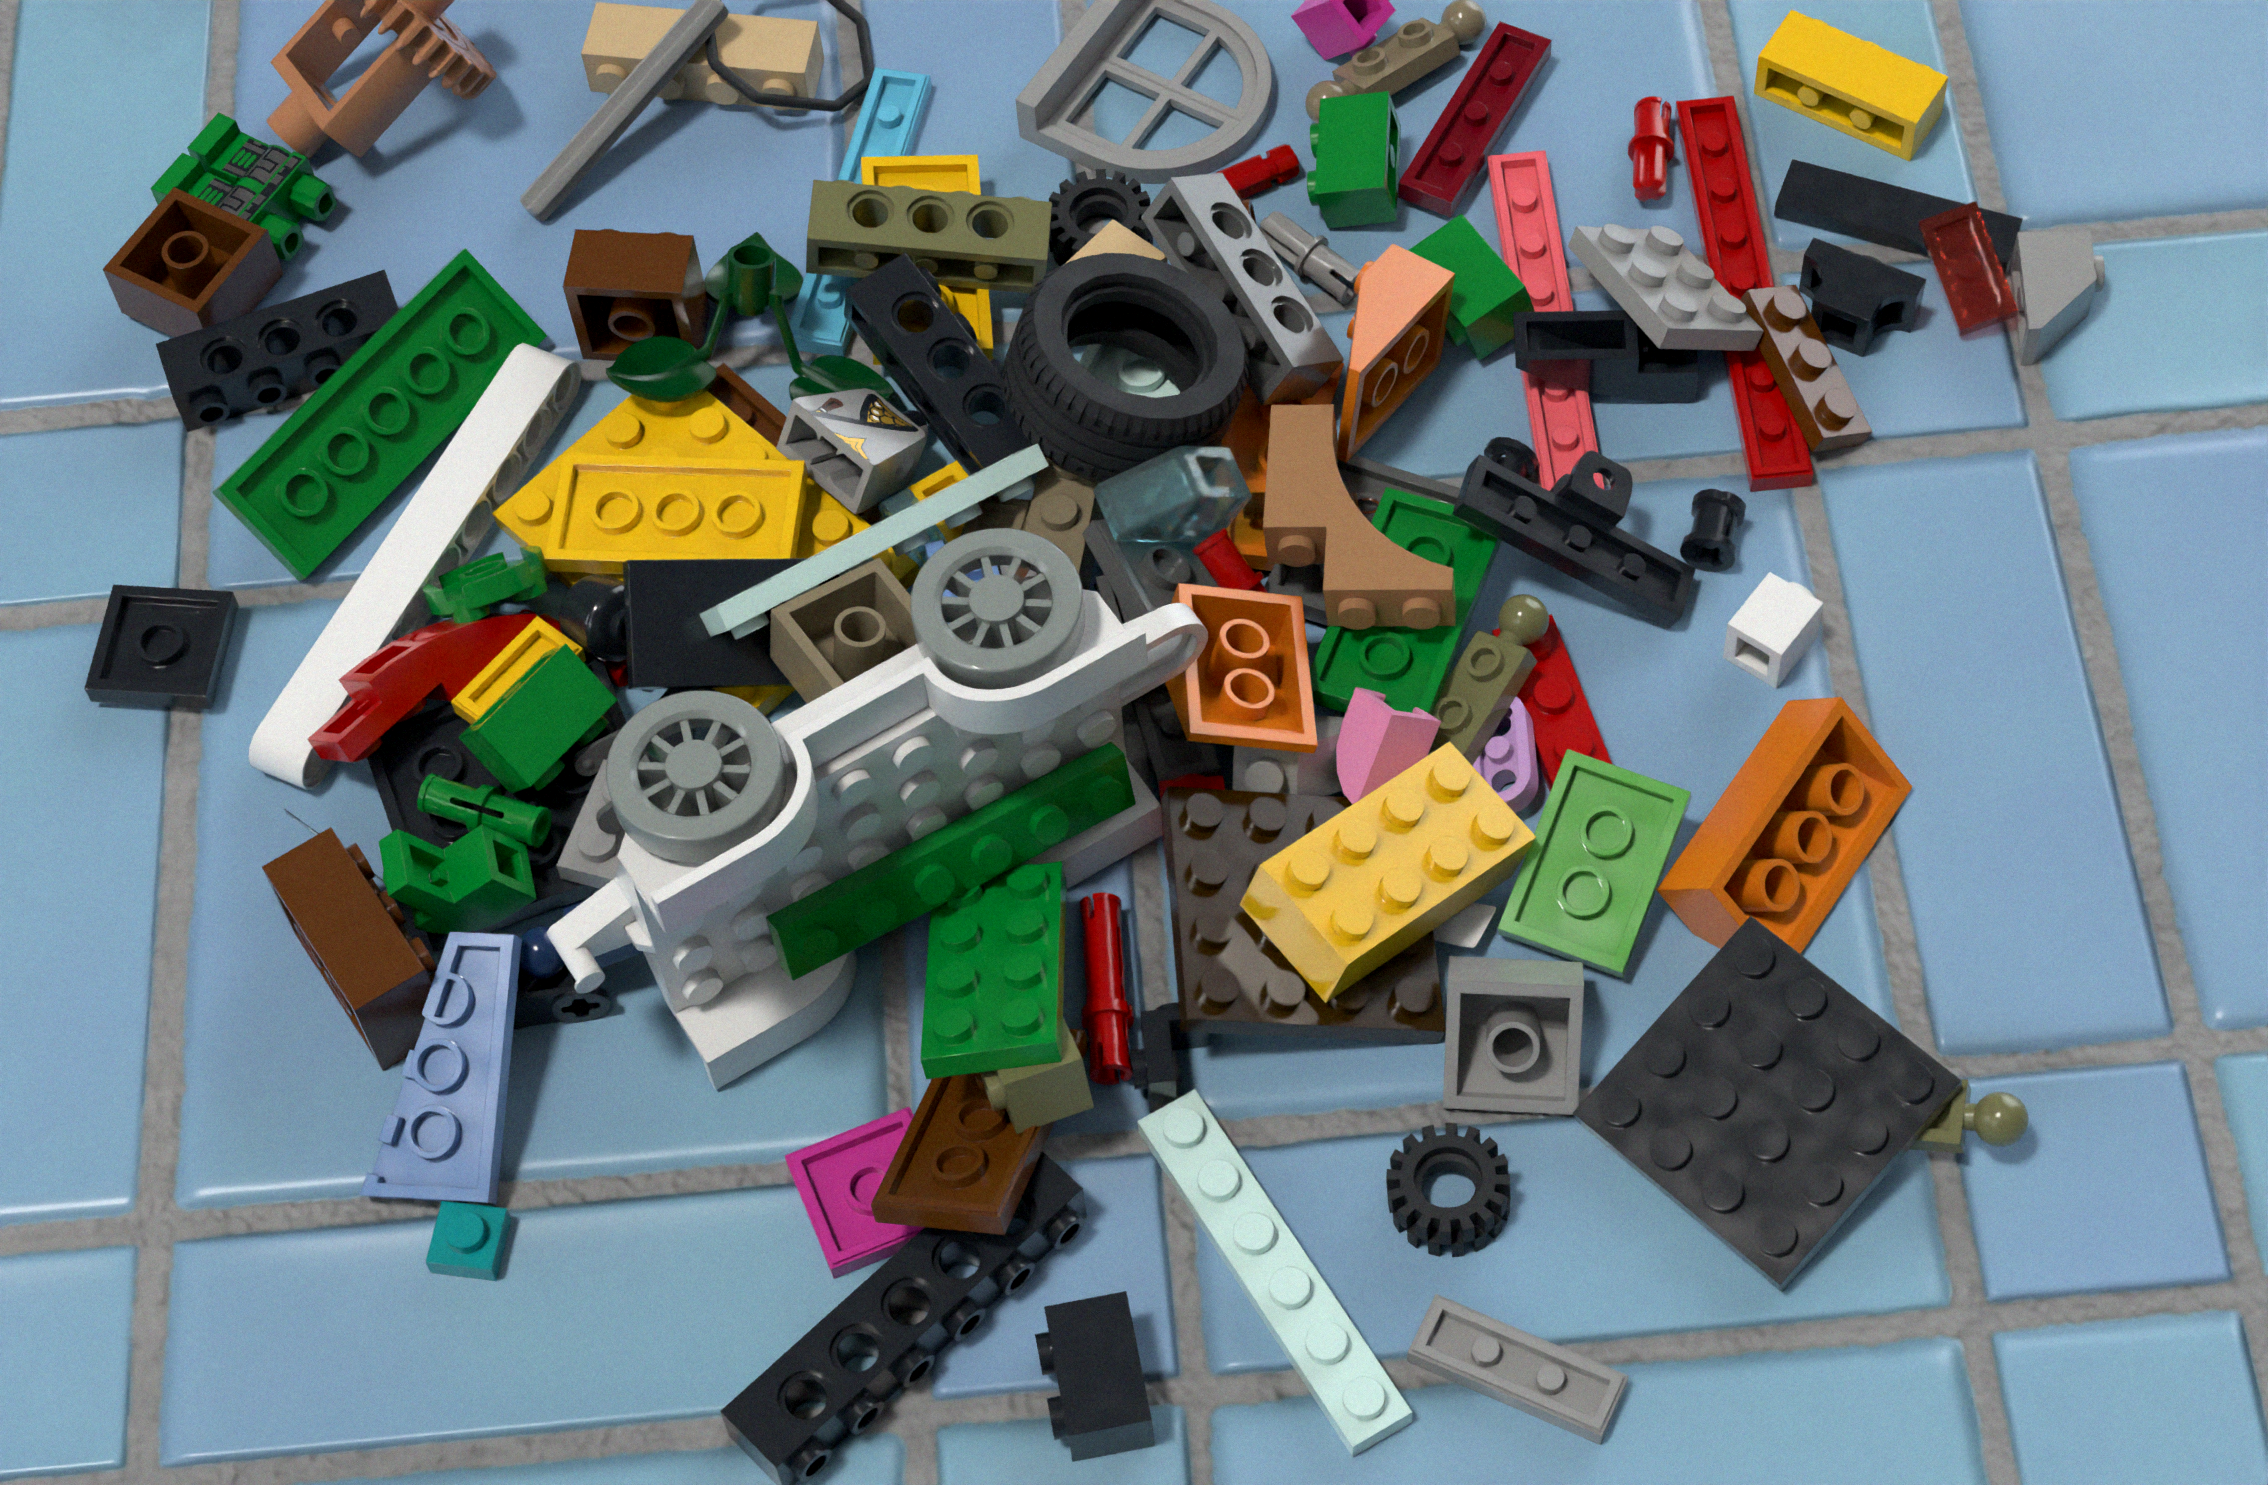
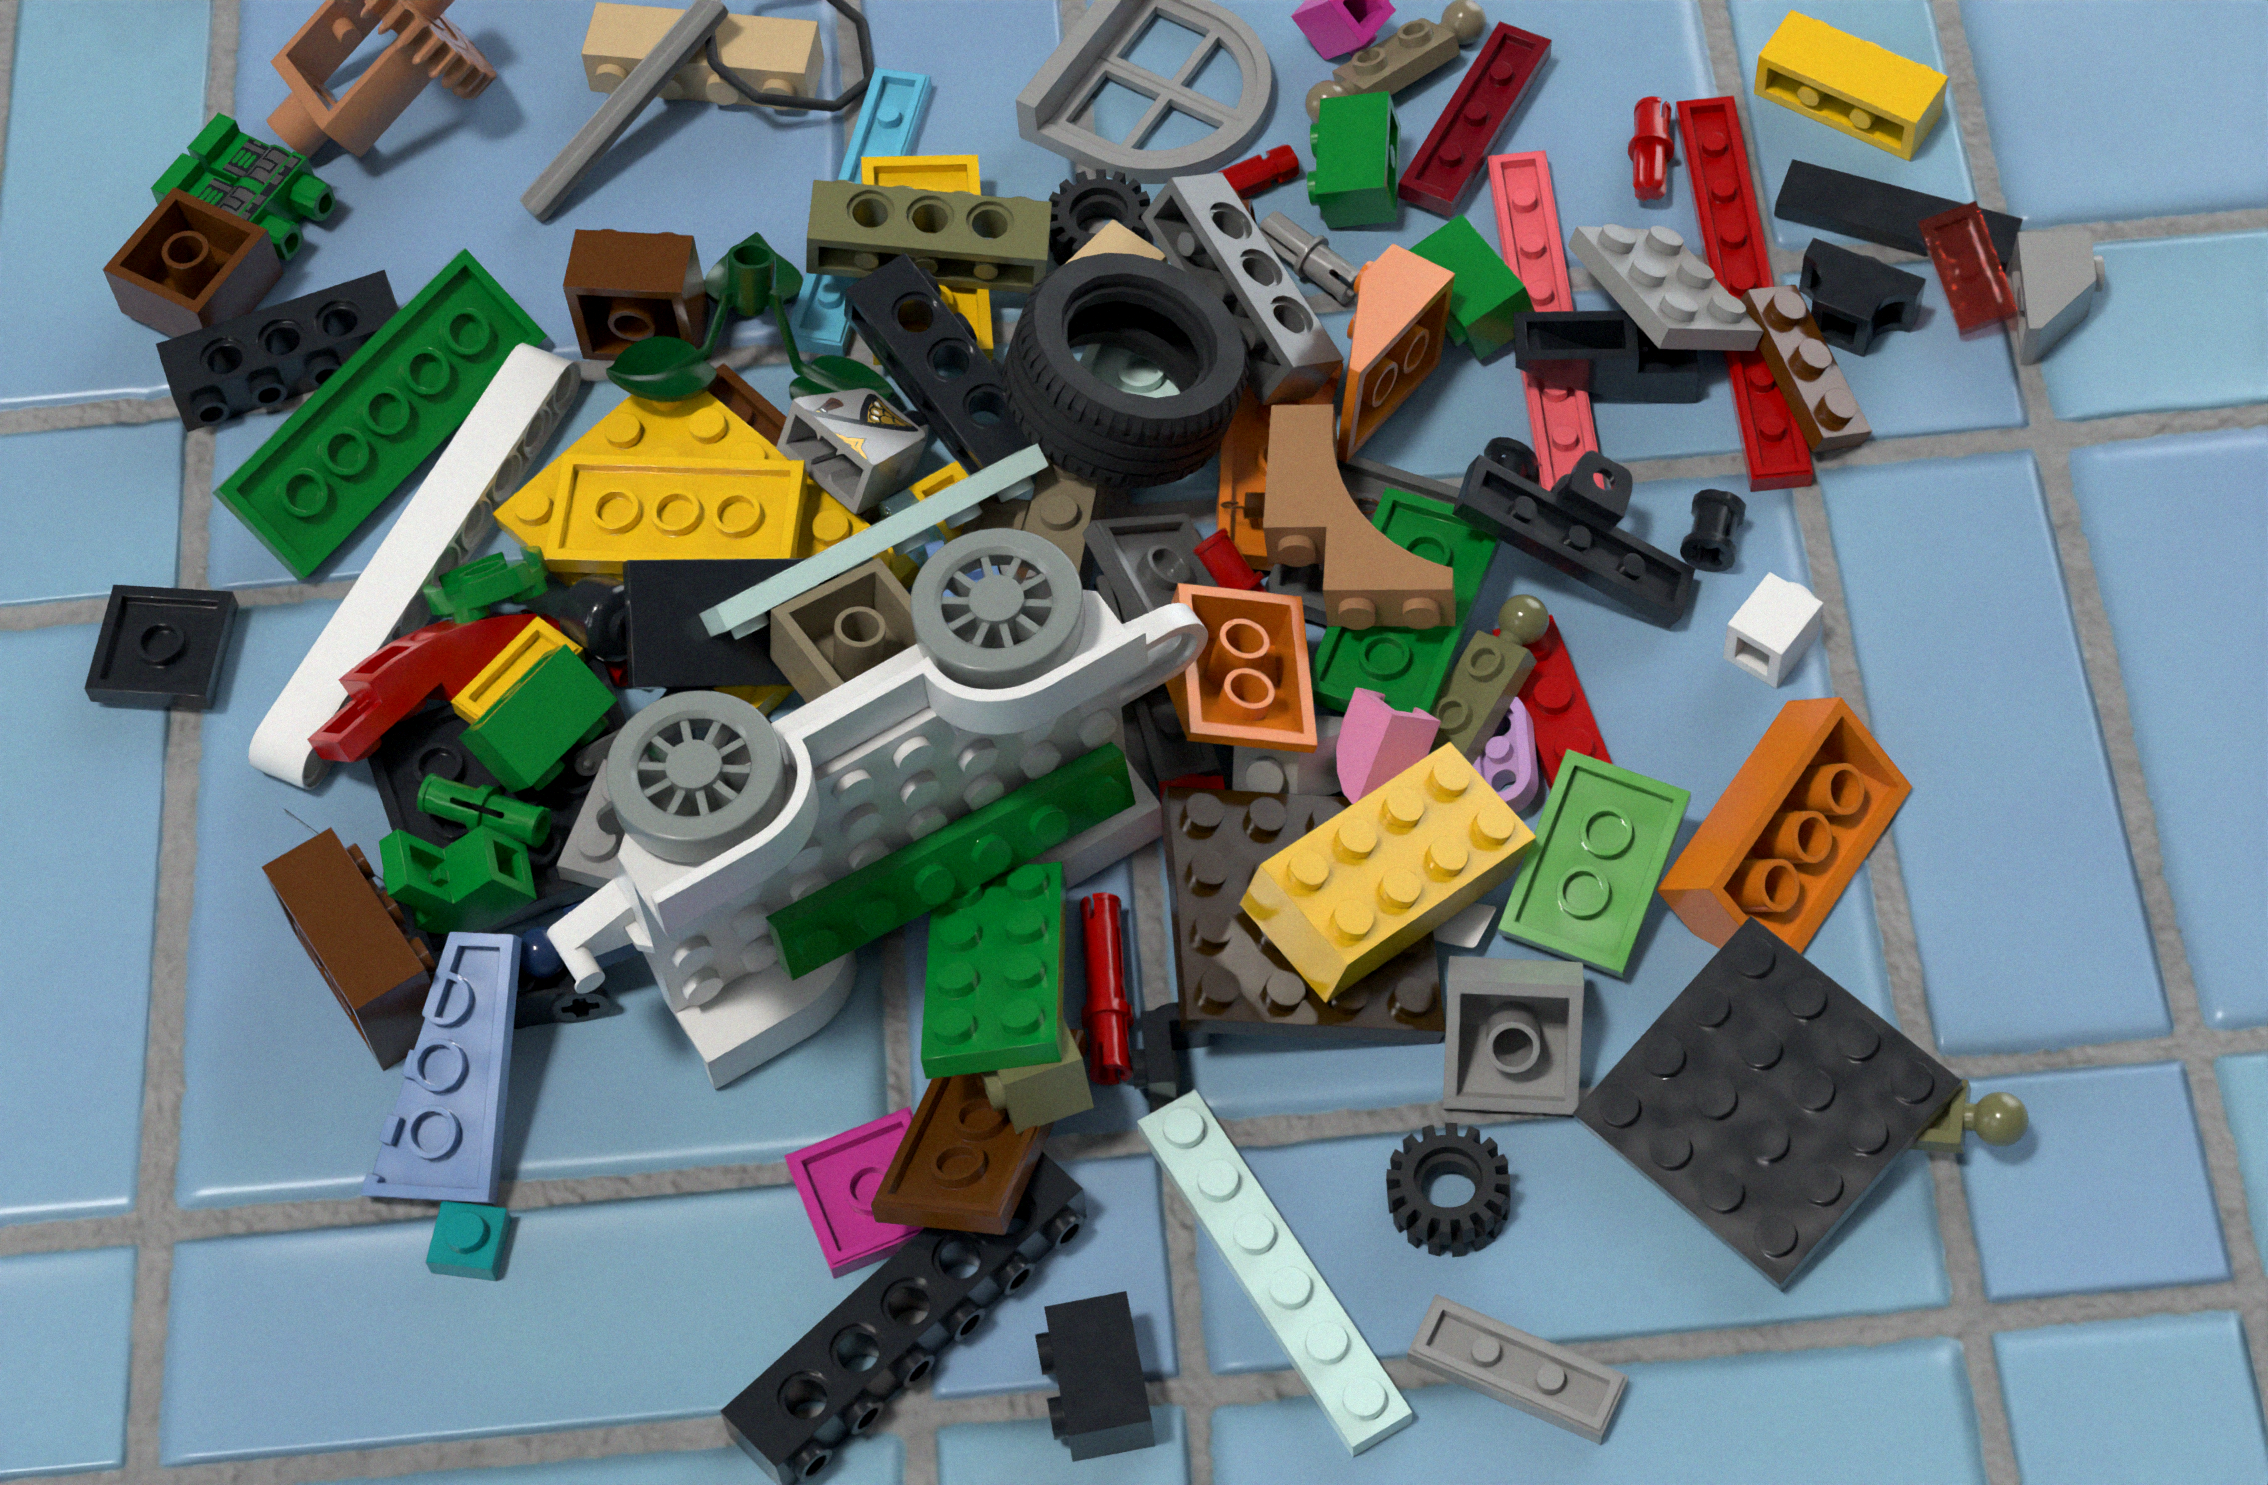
(1174, 496): clear light blue slope -> none

